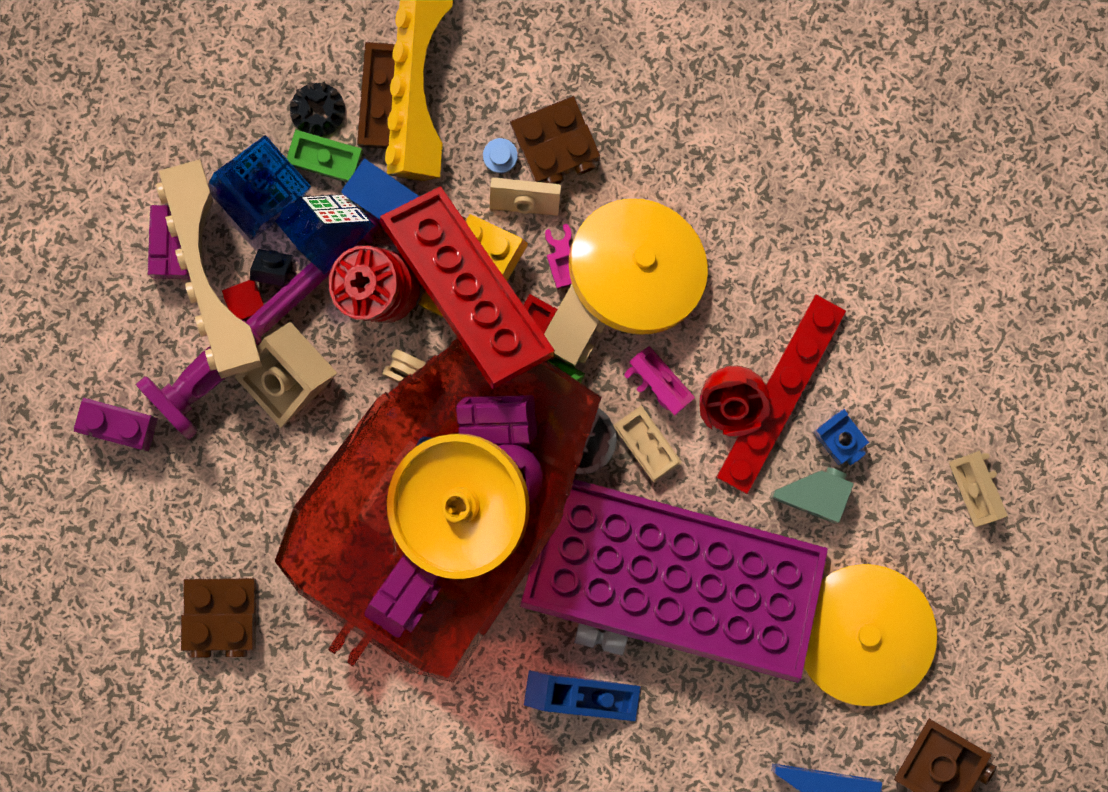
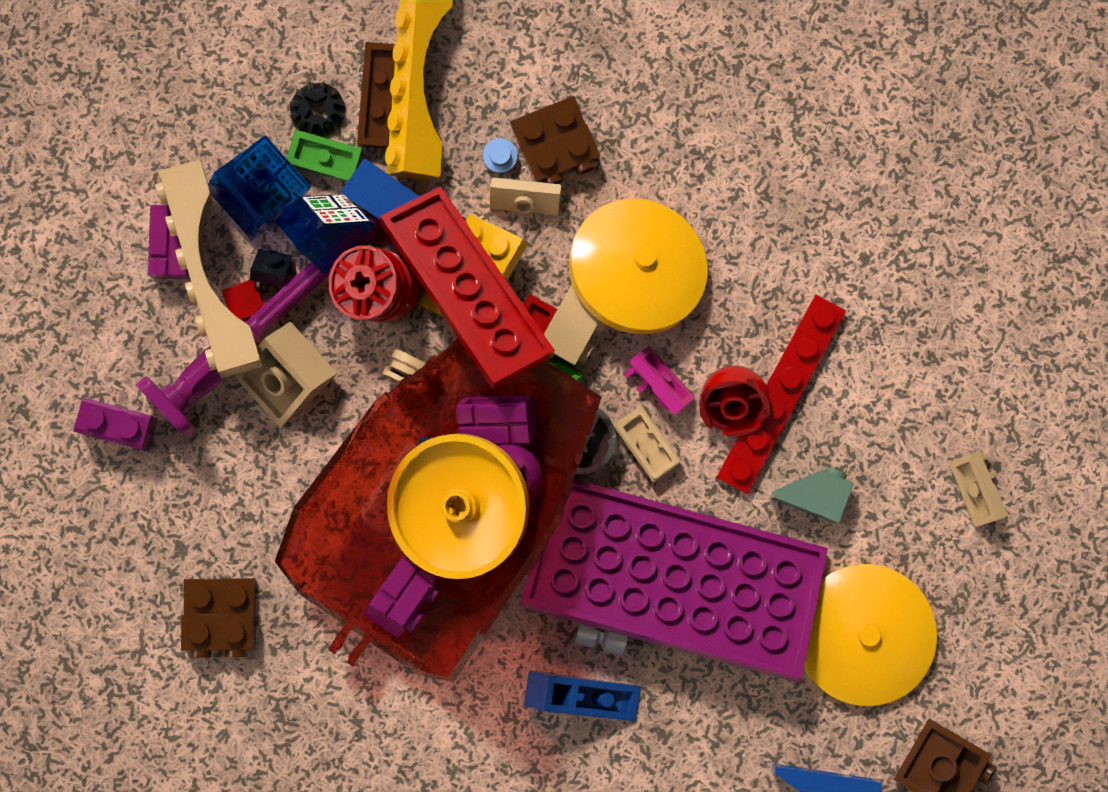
(559, 260): dark pink plate -> none
(829, 434): blue brick -> none

